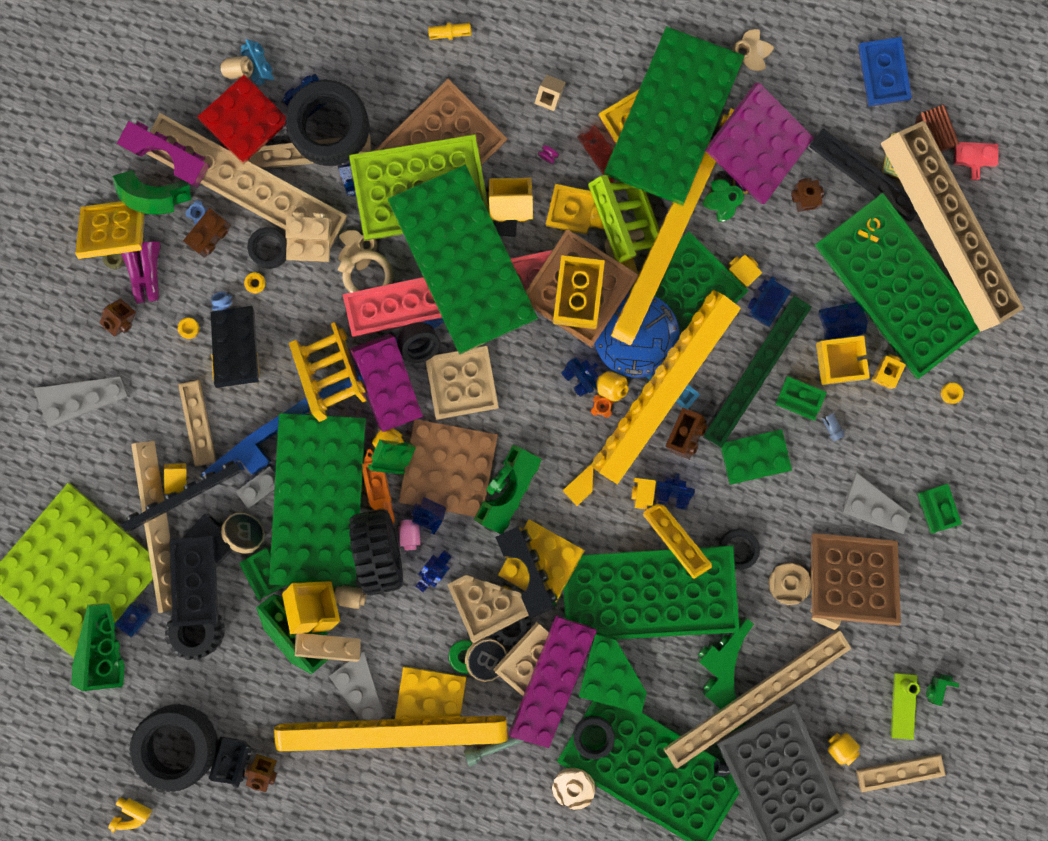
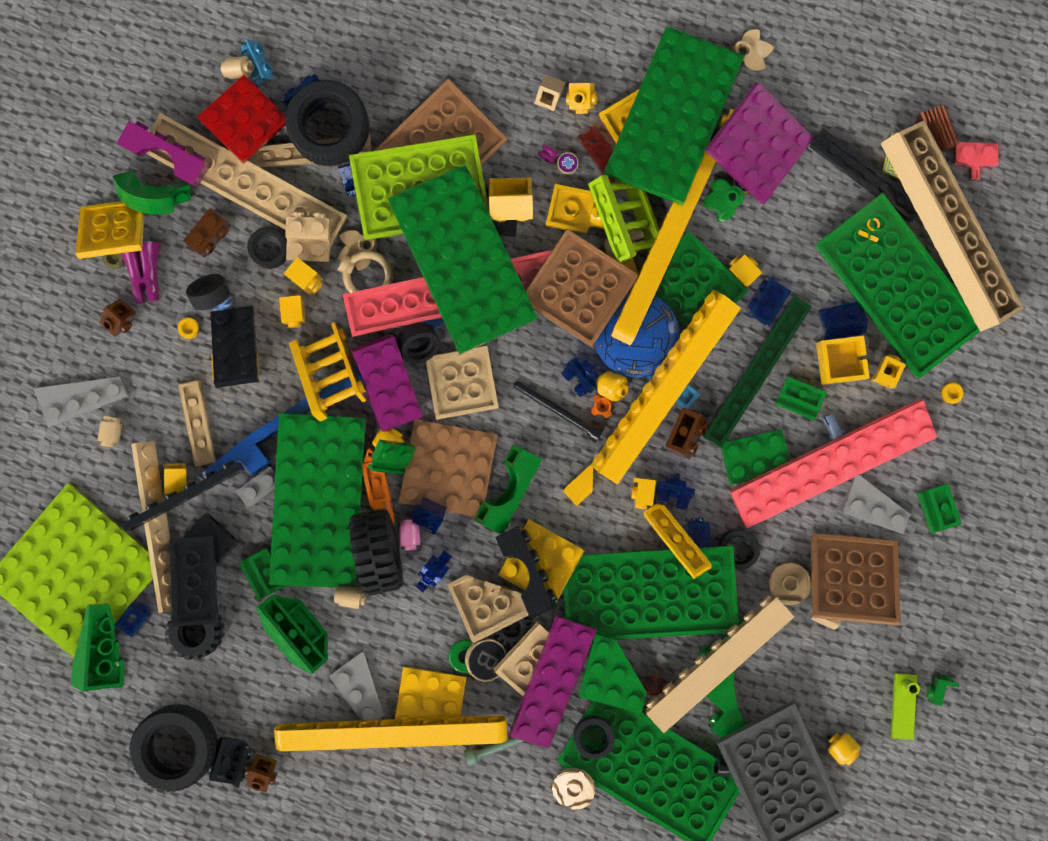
(109, 431): none -> tan brick
(134, 809): yellow plant -> none
(193, 209): medium blue plate -> none
(207, 292): none -> black tyre
(242, 532): black tile -> none
(248, 282): yellow plate -> none
(292, 311): none -> yellow brick
(304, 276): none -> yellow brick
(310, 607): yellow piece -> none
(327, 647): tan plate -> none
(449, 31): yellow pin -> none
(498, 483): green plate -> none
(567, 163): none -> tile
(578, 292): yellow brick -> none
(579, 90): none -> yellow brick
(594, 432): none -> black piece
(647, 683): none -> clear red bush
(699, 532): none -> clear blue brick
(718, 663): none -> tan brick
(756, 699): tan plate -> none
(807, 195): reddish brown brick -> none
(833, 463): none -> coral plate
(884, 71): blue plate -> none
(900, 772): tan tile -> none

